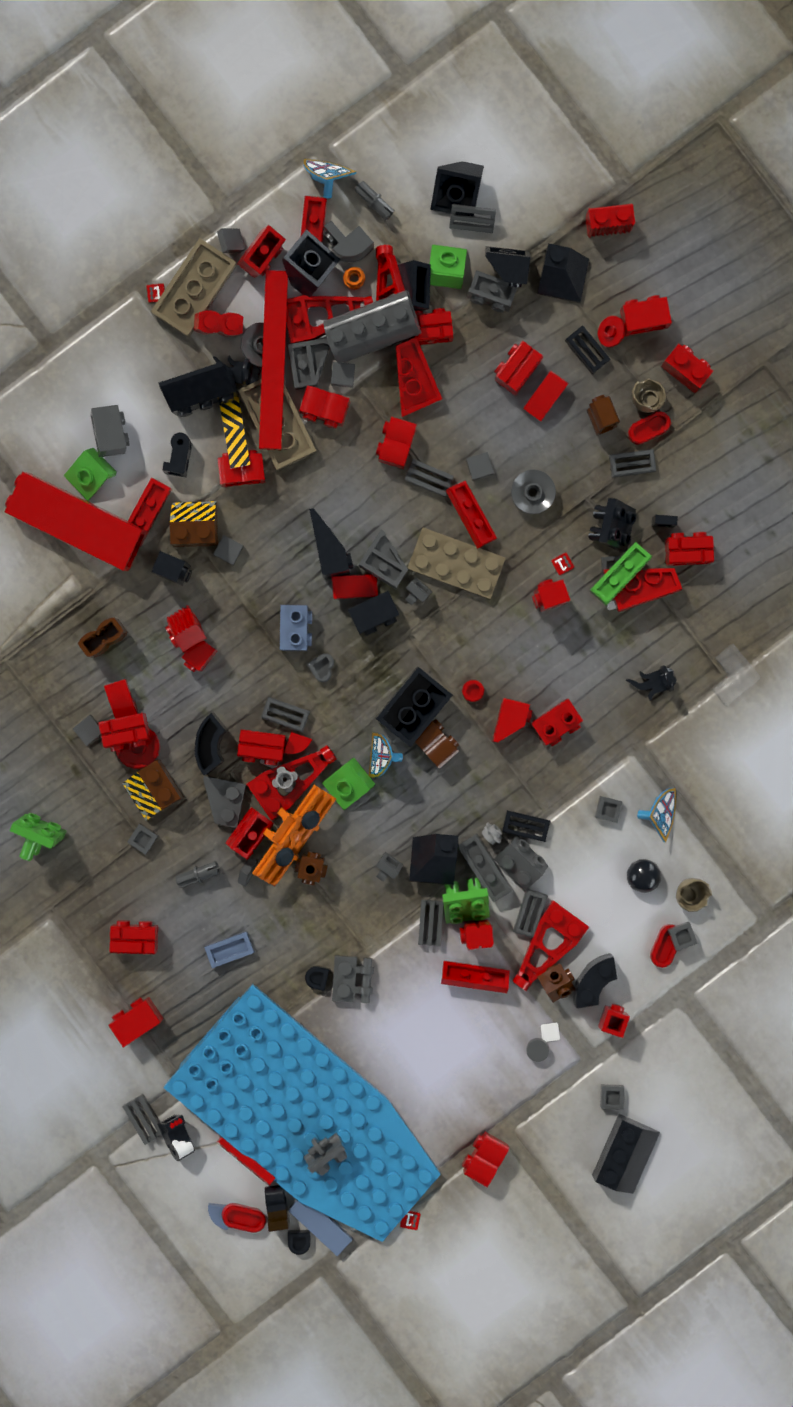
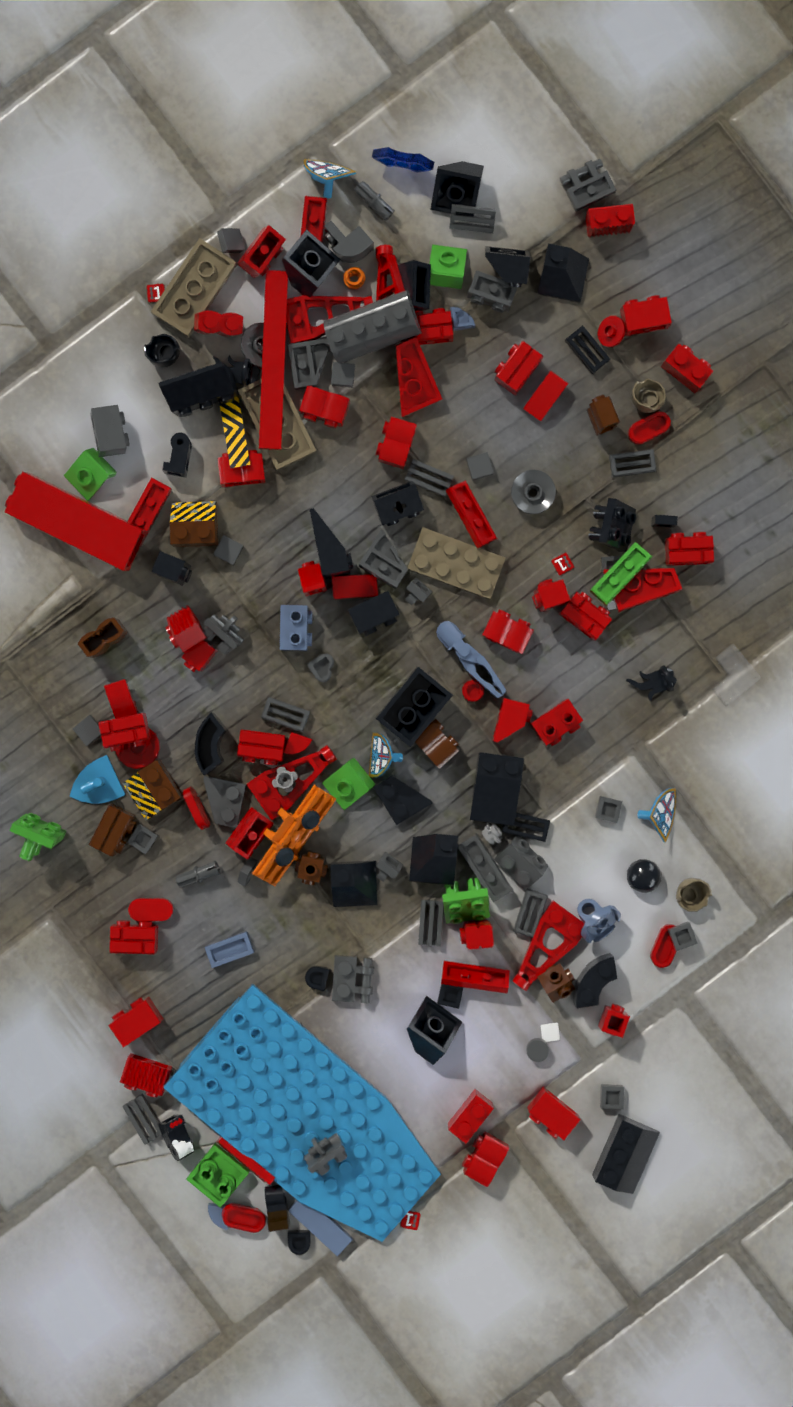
(97, 783): none -> dark azure shield
(112, 830): none -> reddish brown brick
(145, 1075): none -> red brick
(150, 909): none -> red tile
(162, 350): none -> black hair
(196, 808): none -> red tile
(217, 1175): none -> bright green plate
(225, 630): none -> dark grey hips
(311, 578): none -> red slope
(354, 883): none -> black slope
(386, 502): none -> black brick
(395, 158): none -> clear blue tile
(400, 799): none -> black wing
(432, 1030): none -> black slope
(450, 996): none -> black tile
(451, 638): none -> sand blue arm
(461, 319): none -> sand blue tile
(470, 1116): none -> red brick
(496, 788): none -> black slope
(508, 632): none -> red brick
(553, 1113): none -> red brick
(585, 615): none -> red brick
(590, 190): none -> dark grey plate
(600, 922): none -> sand blue tile

